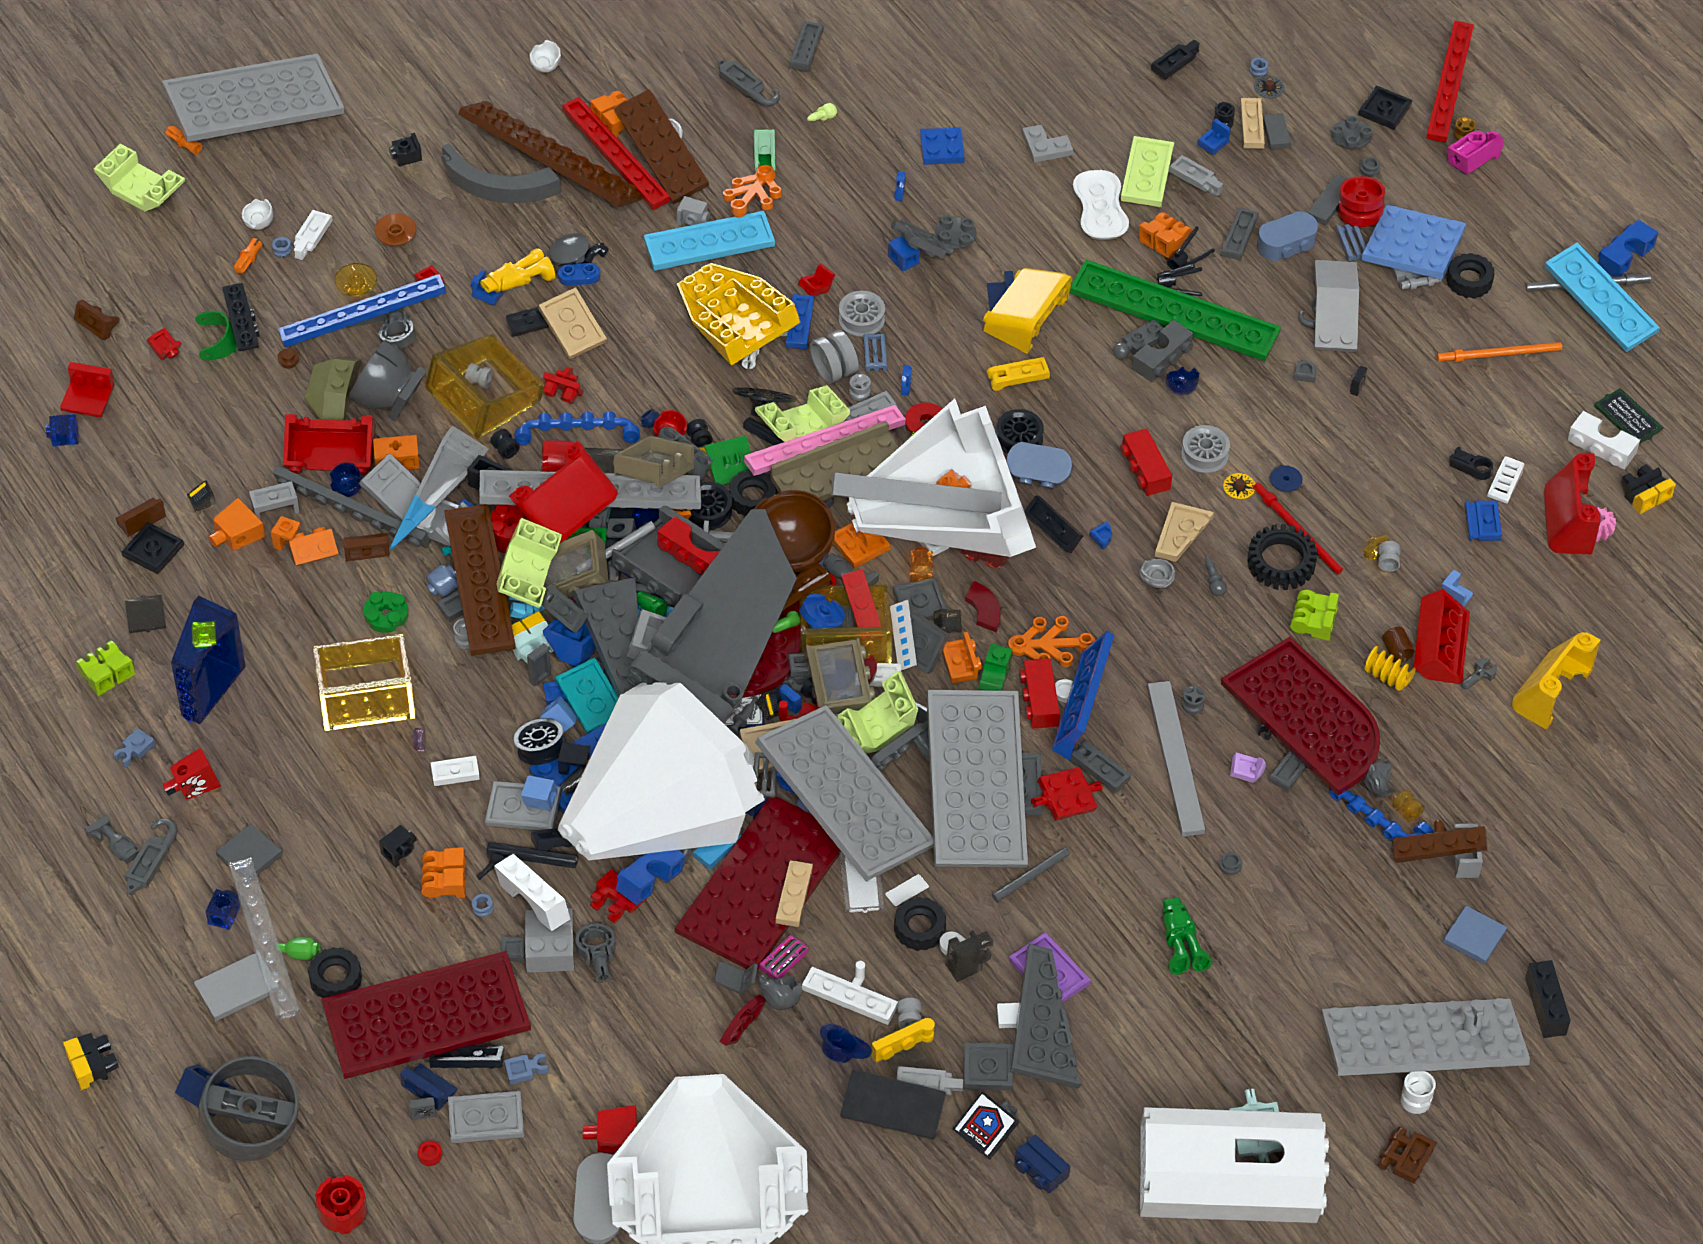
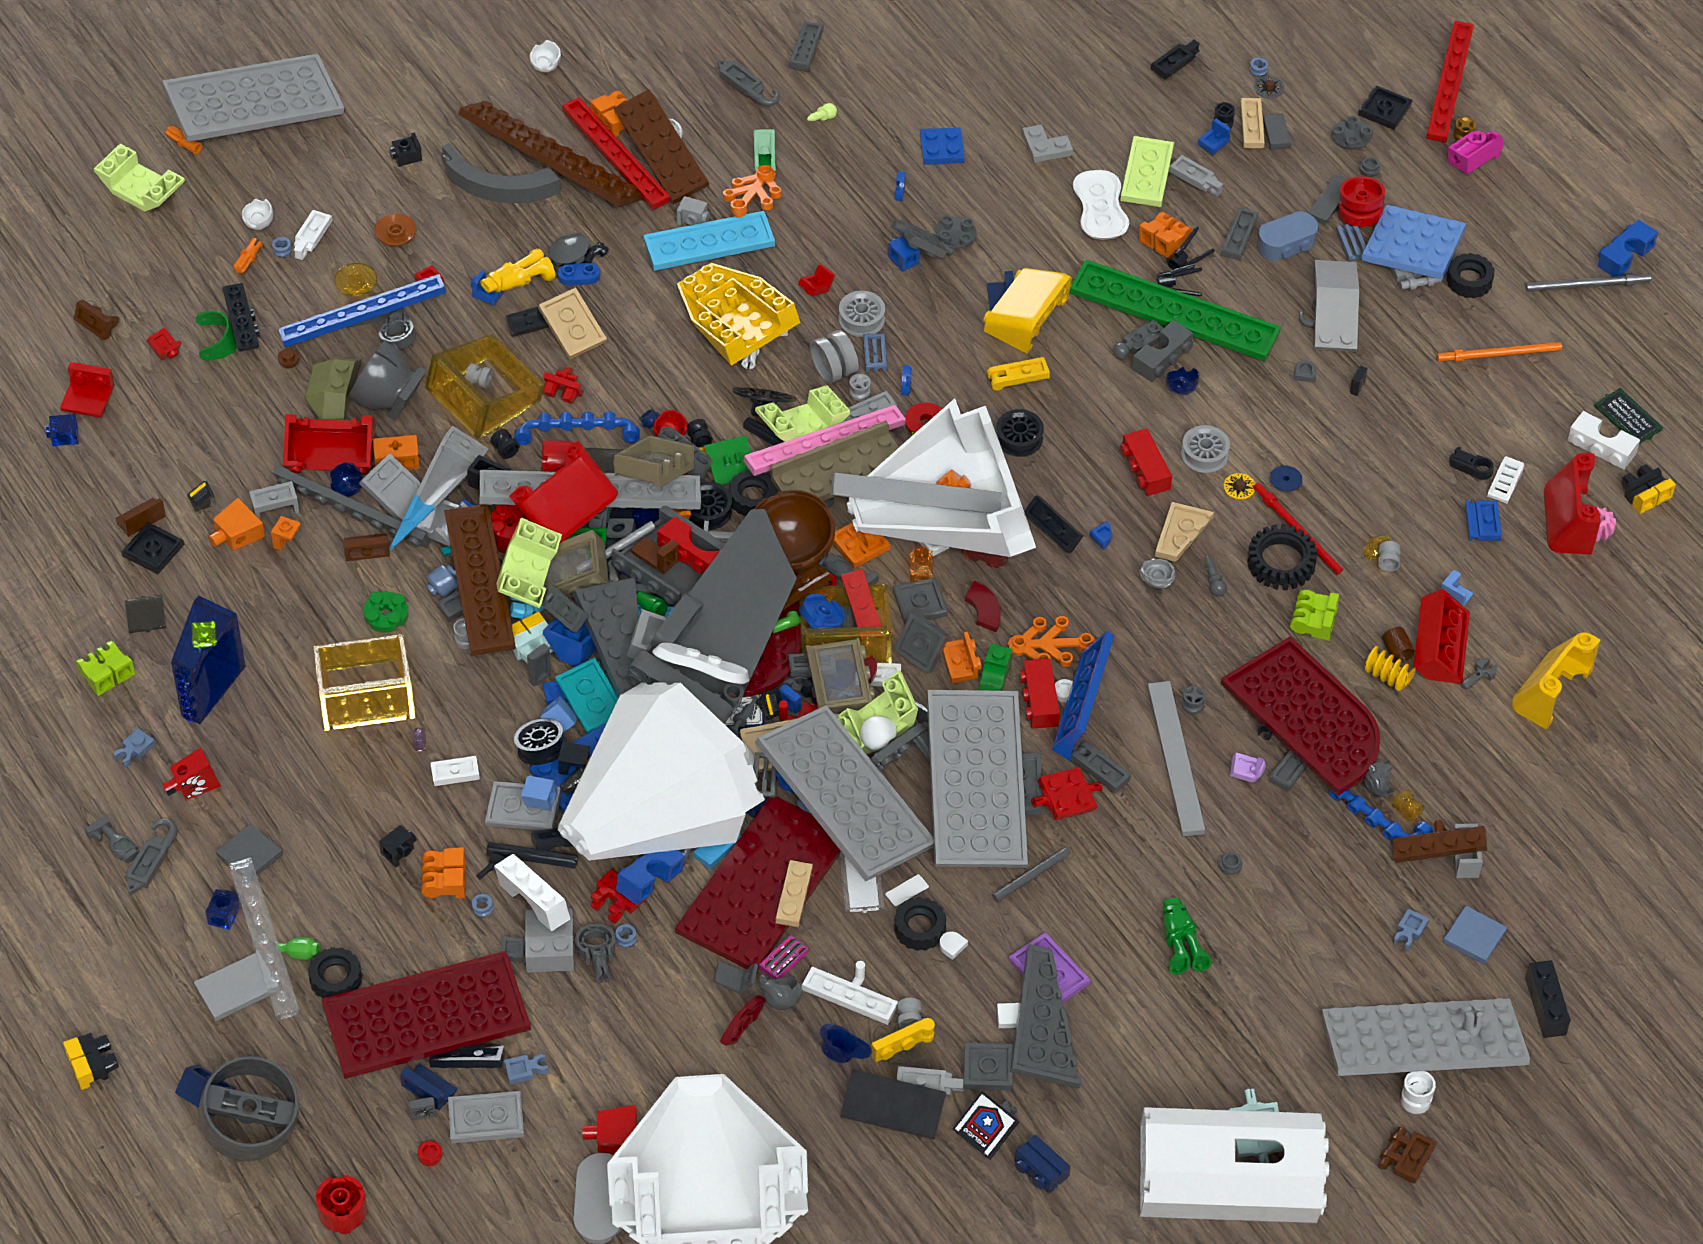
(313, 546): orange bracket -> none
(625, 942): none -> sand blue bush
(659, 557): none -> reddish brown bracket
(709, 664): none -> white plate
(798, 335): blue plate -> none
(877, 732): none -> white hair
(903, 635): white sticker -> none
(948, 620): clear smoke slope -> none
(967, 956): clear smoke hips -> none
(1039, 464): sand blue brick -> none
(1410, 927): none -> sand blue plate
(1602, 297): medium azure plate -> none

